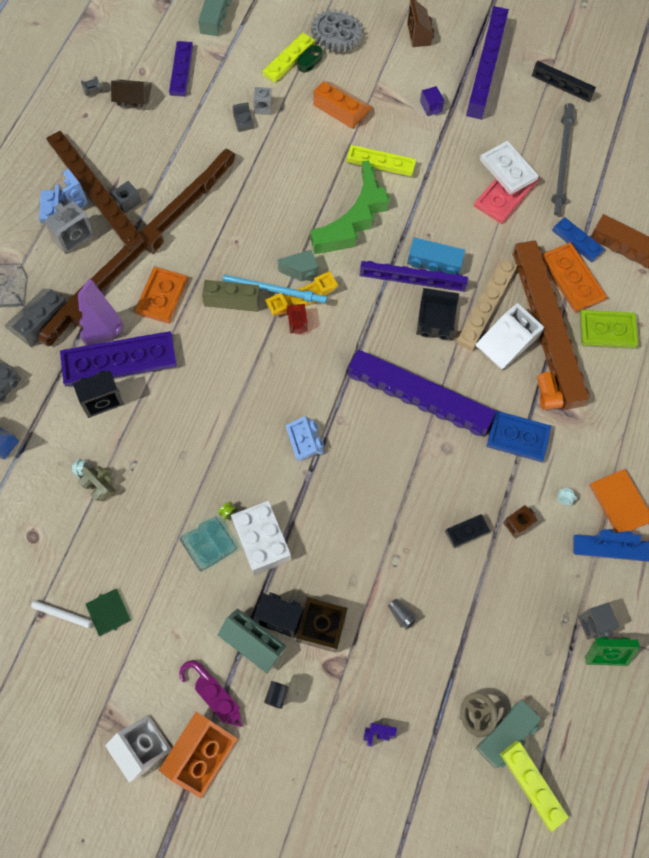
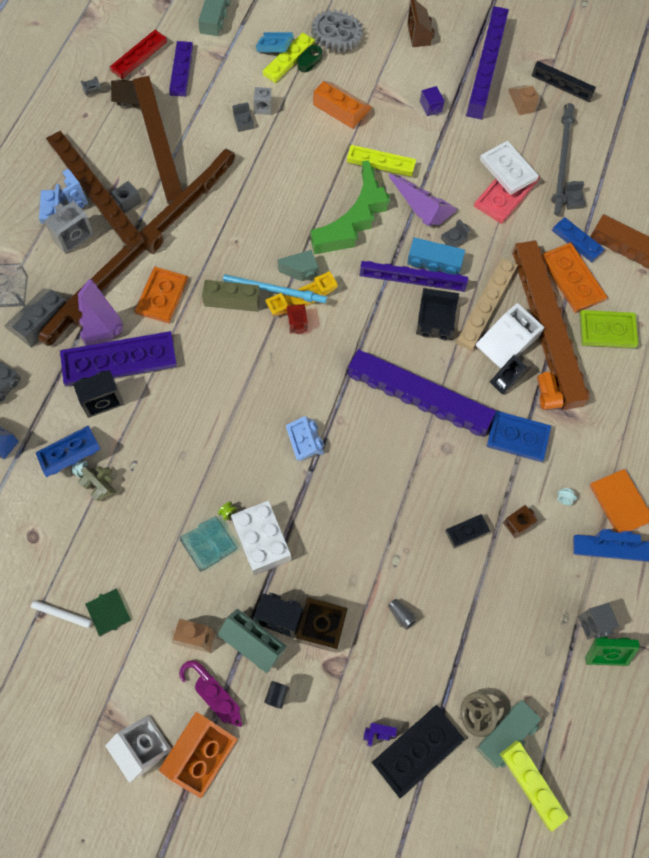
(67, 451): none -> blue plate
(138, 54): none -> red plate
(157, 138): none -> reddish brown tile
(193, 636): none -> medium nougat torso
(274, 42): none -> dark azure plate
(417, 751): none -> black tile
(427, 207): none -> medium lavender wedge
(456, 235): none -> dark grey bracket
(511, 373): none -> black arch
(524, 98): none -> medium nougat slope
(574, 195): none -> dark grey bracket

